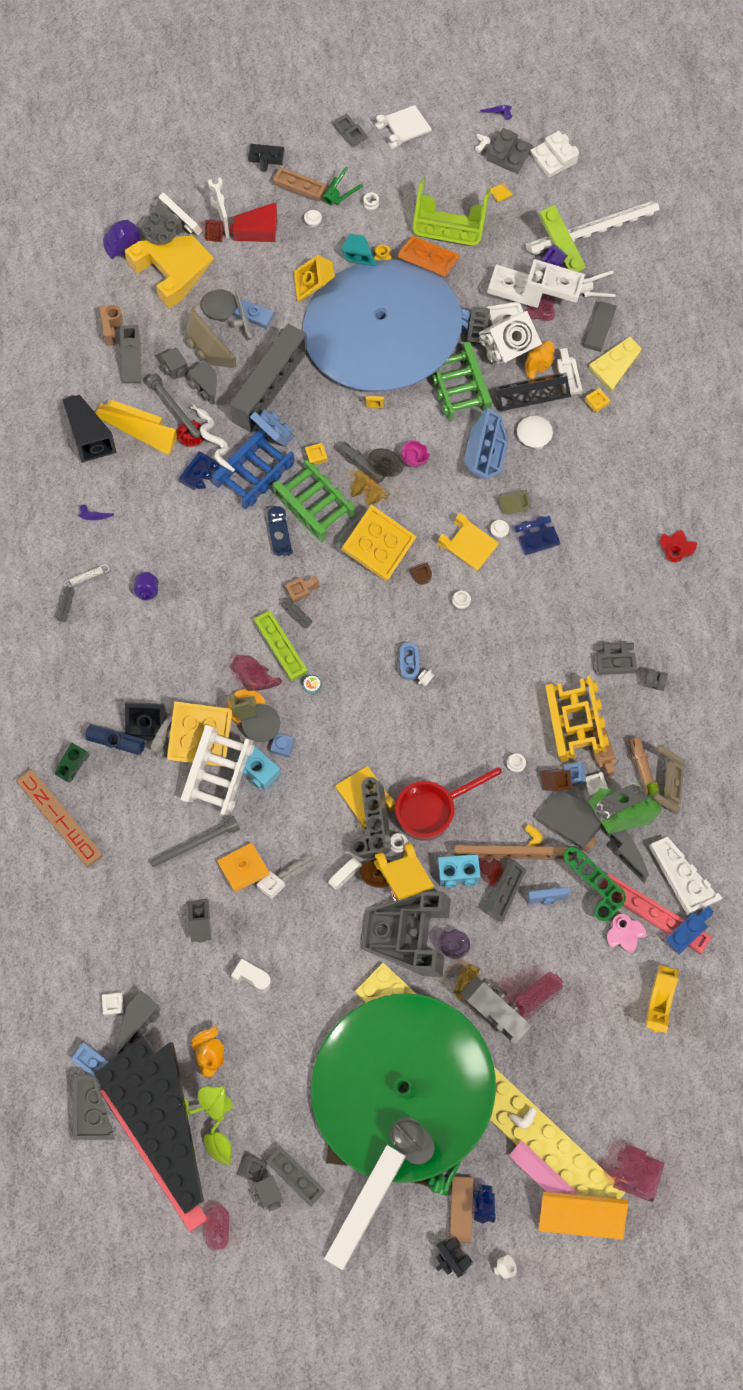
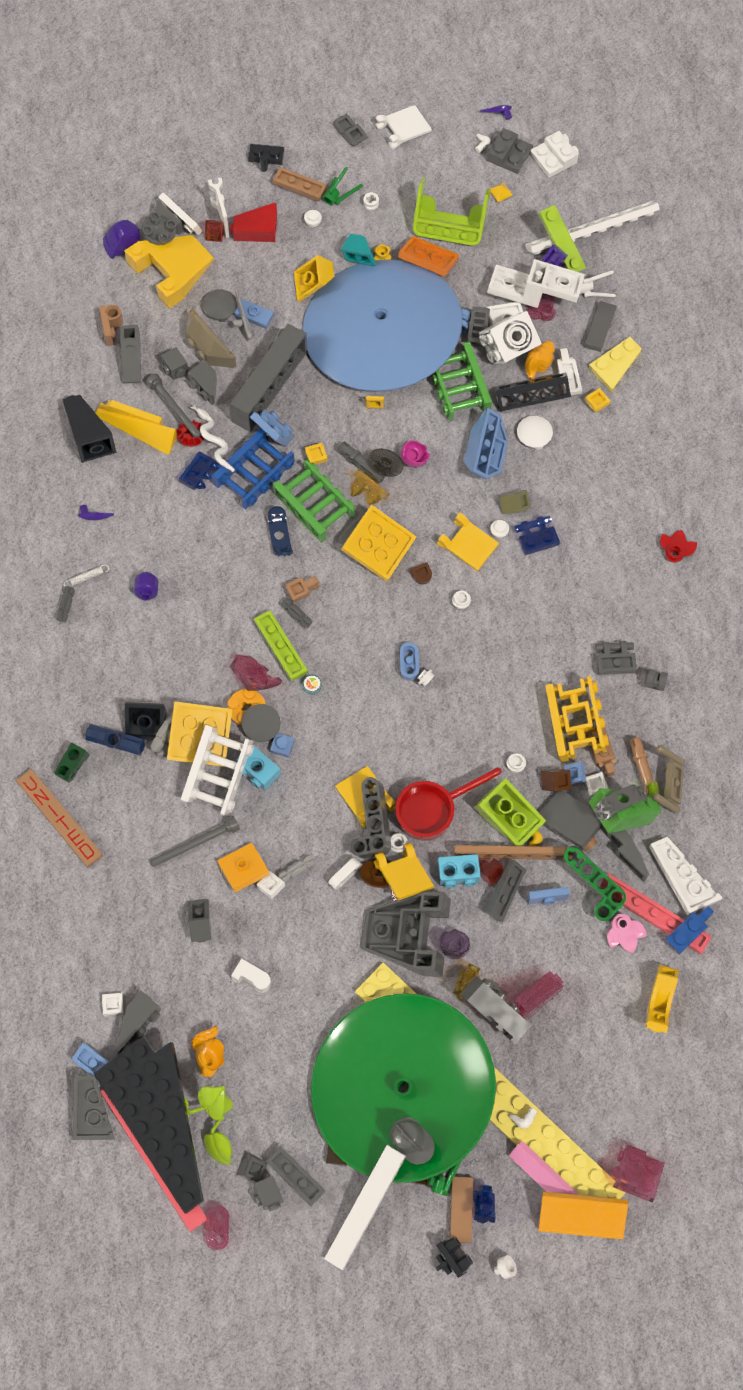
(243, 707): olive panel -> none
(509, 813): none -> lime slope

